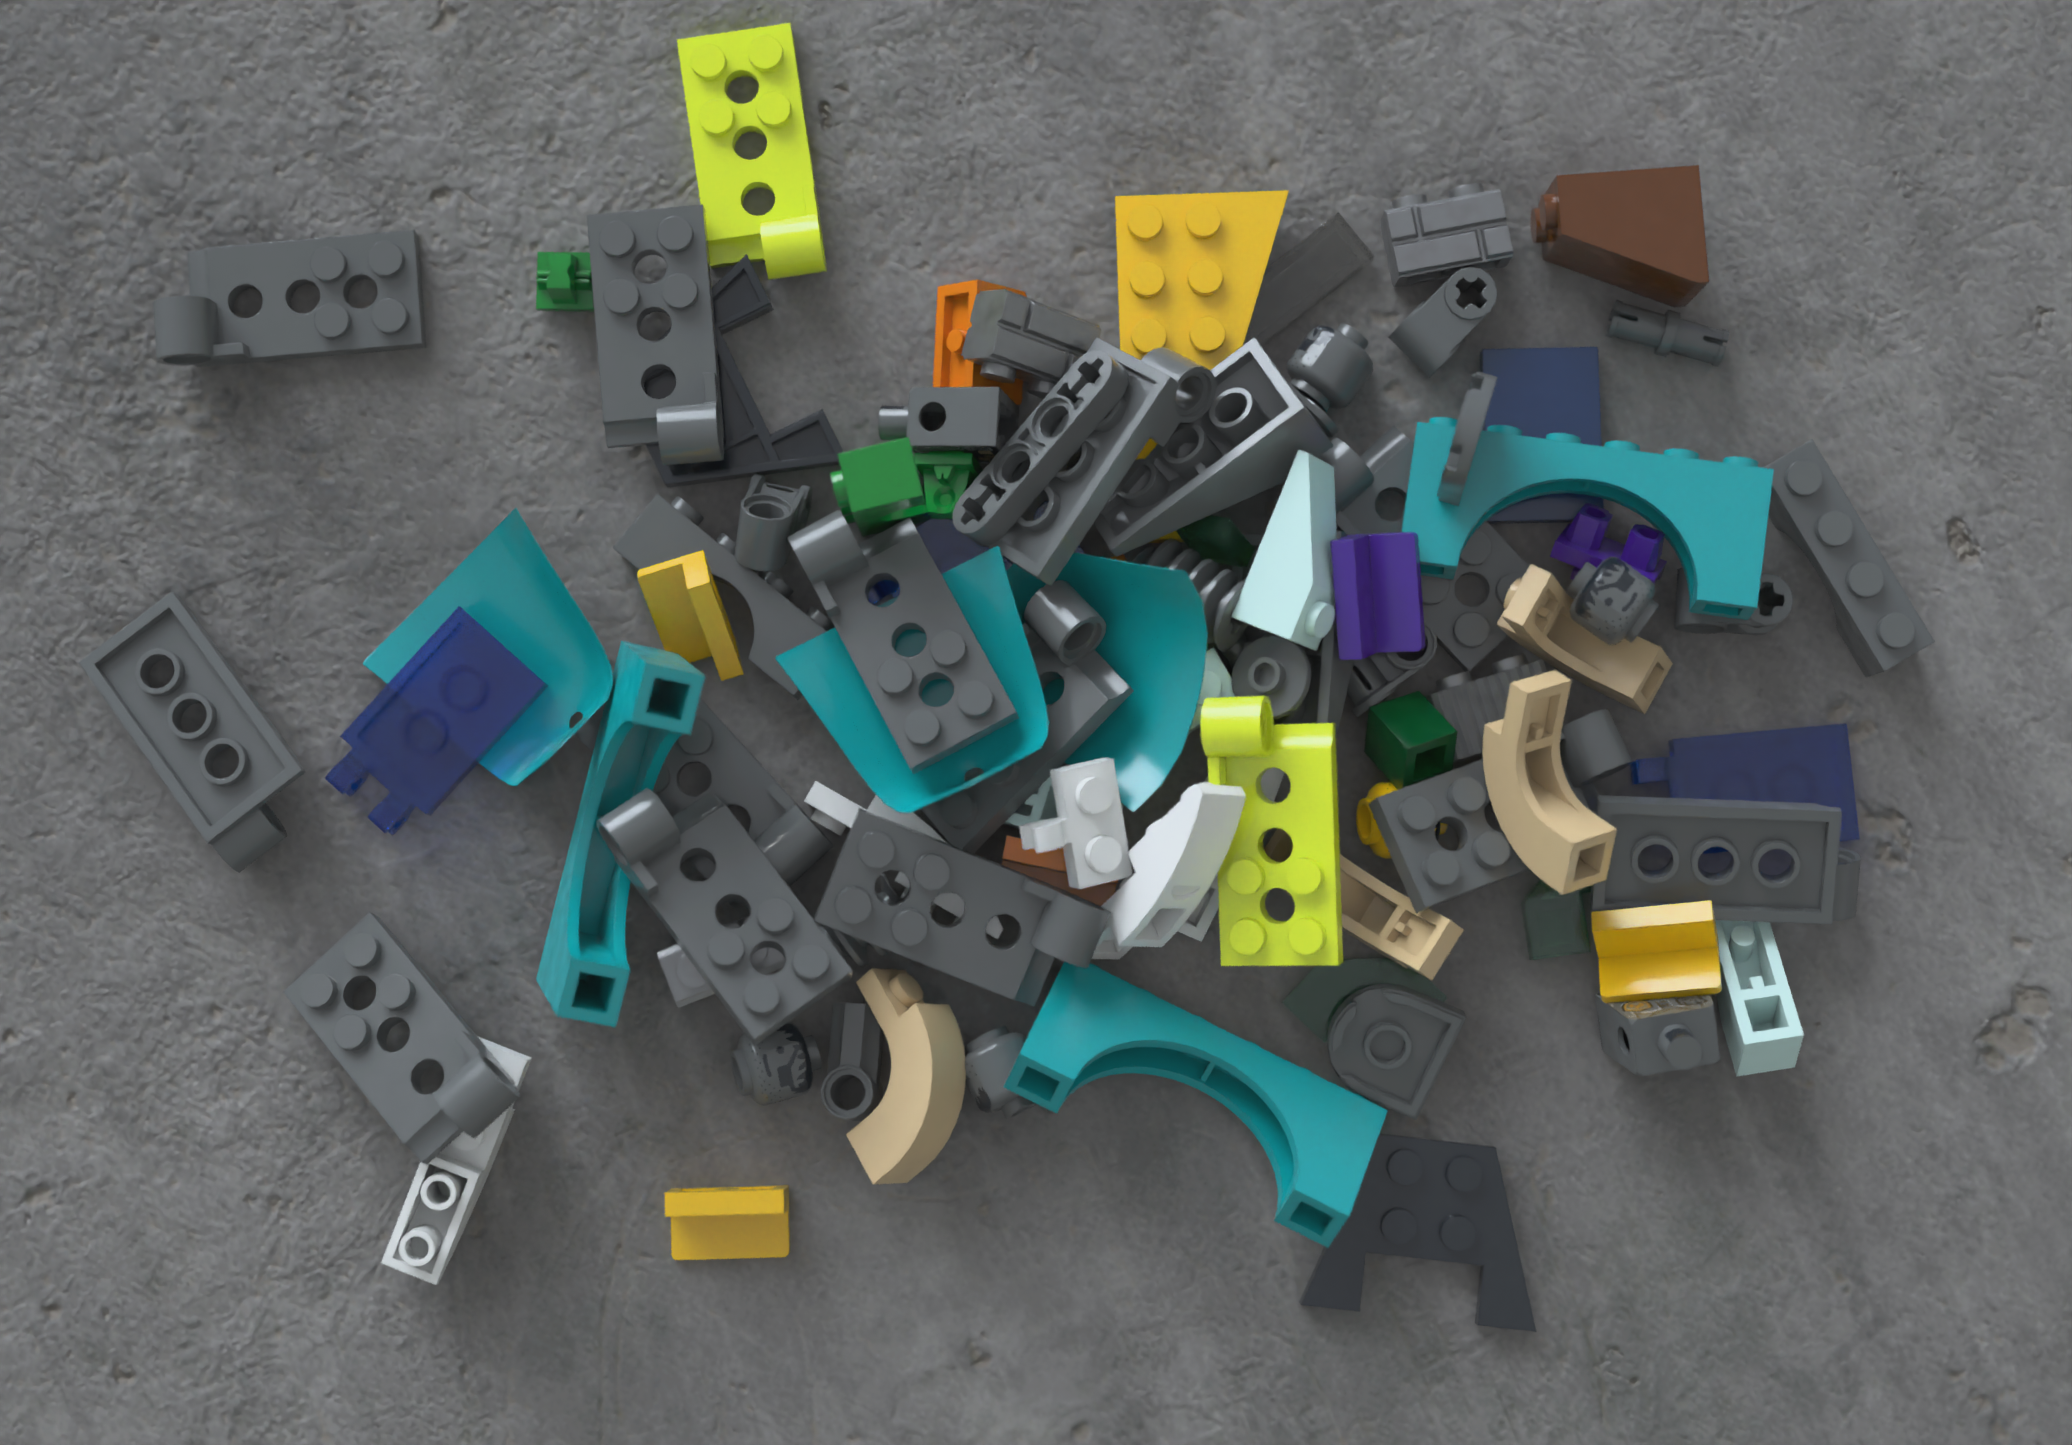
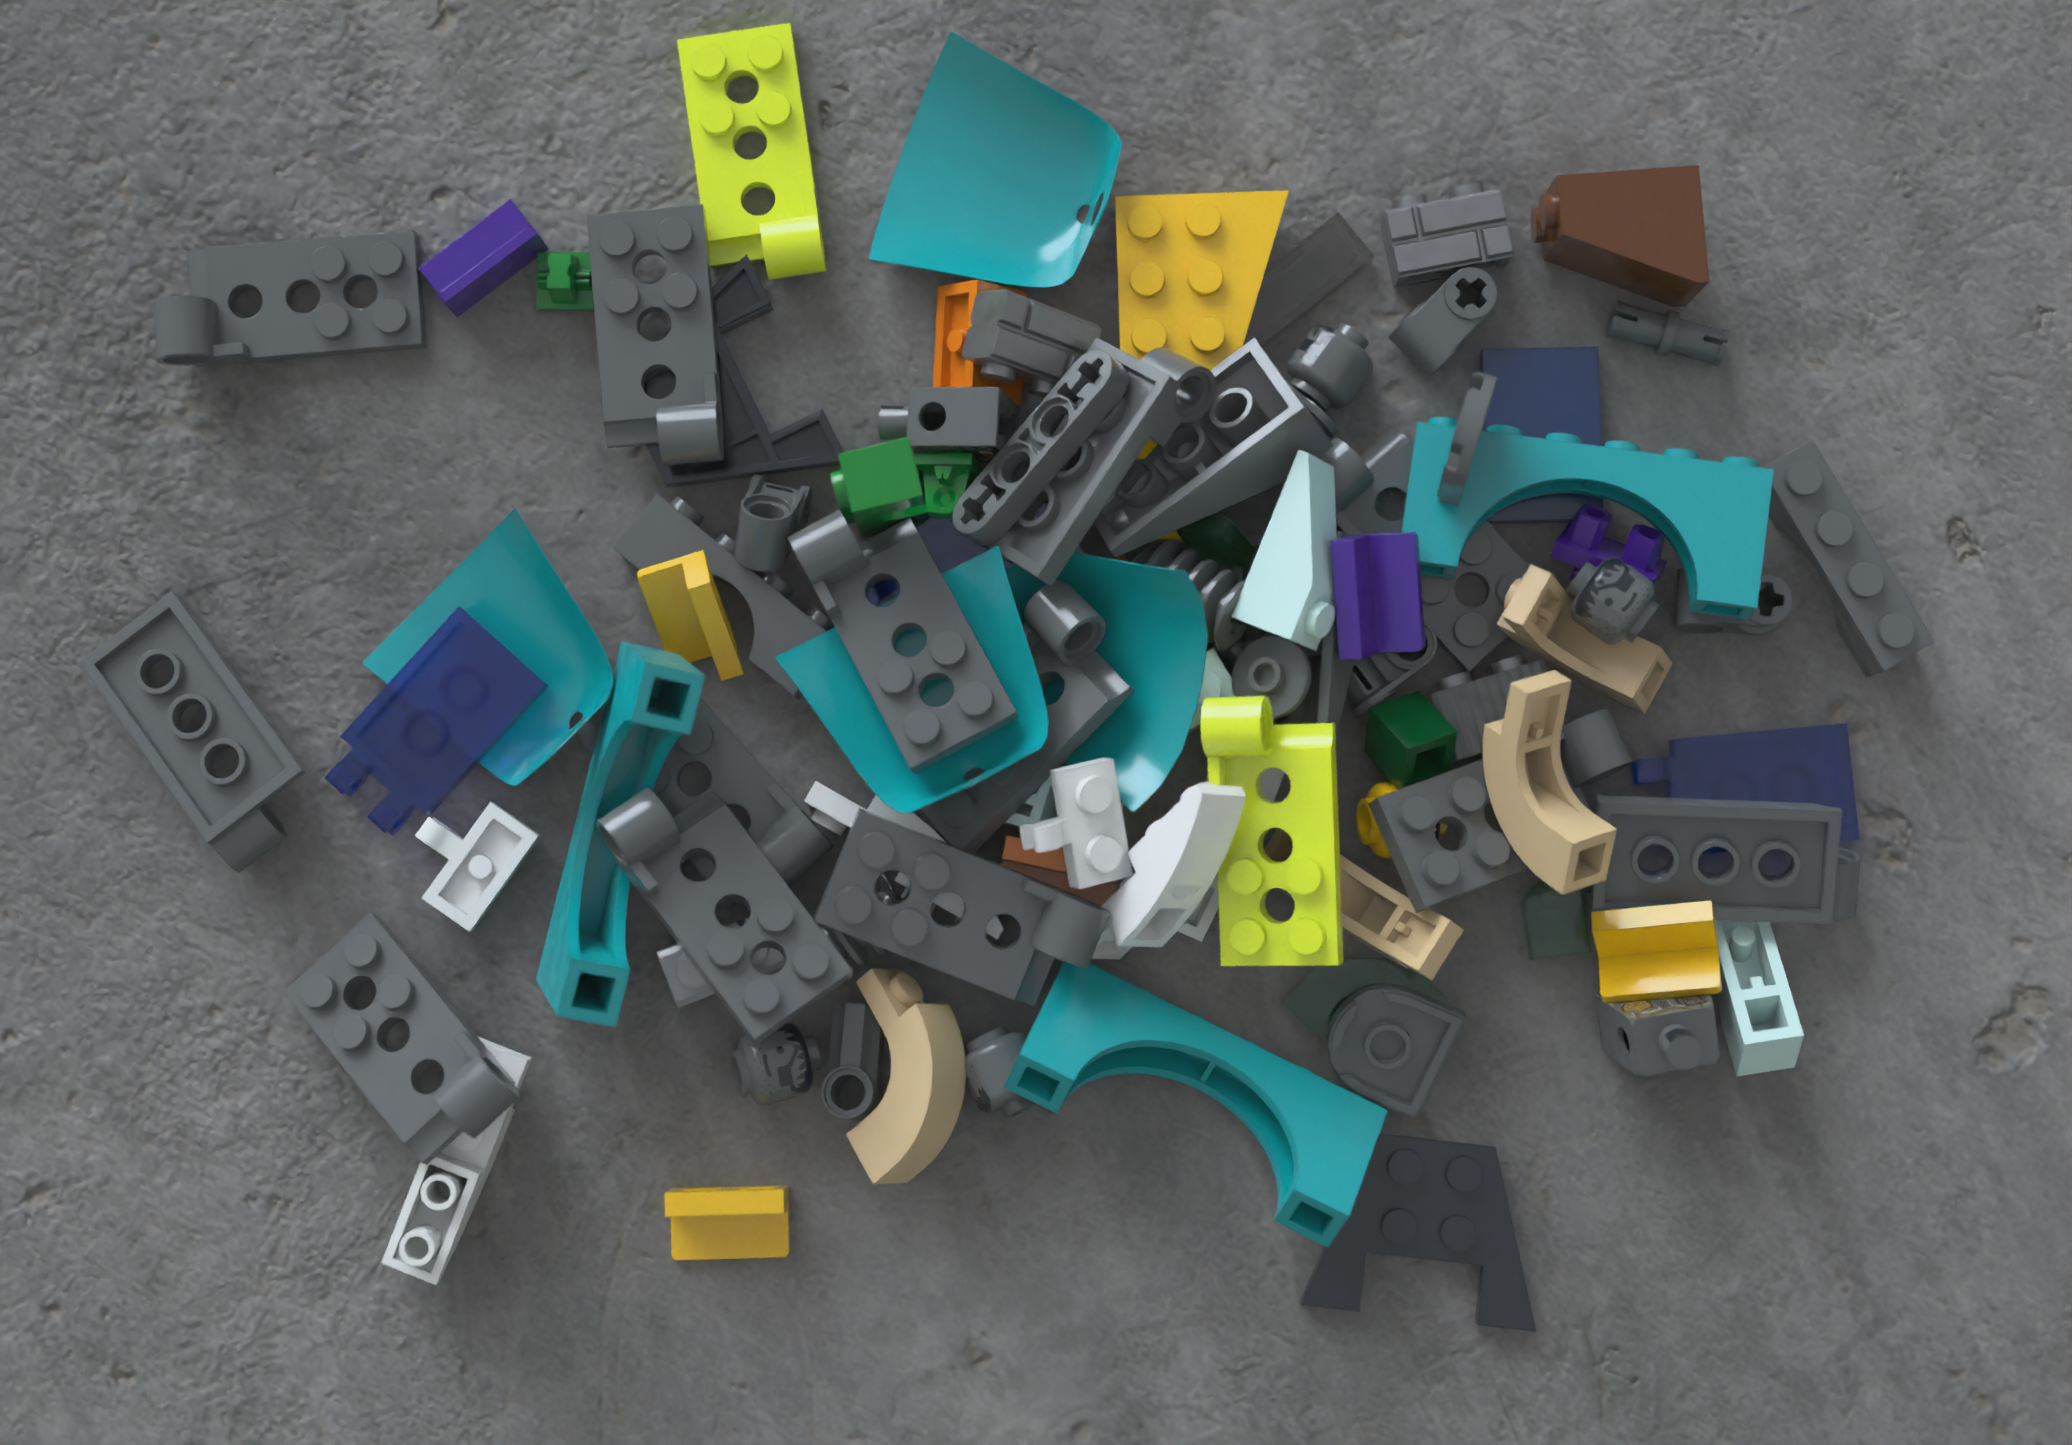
(477, 864): none -> white plate
(483, 258): none -> dark purple panel
(996, 176): none -> teal piece

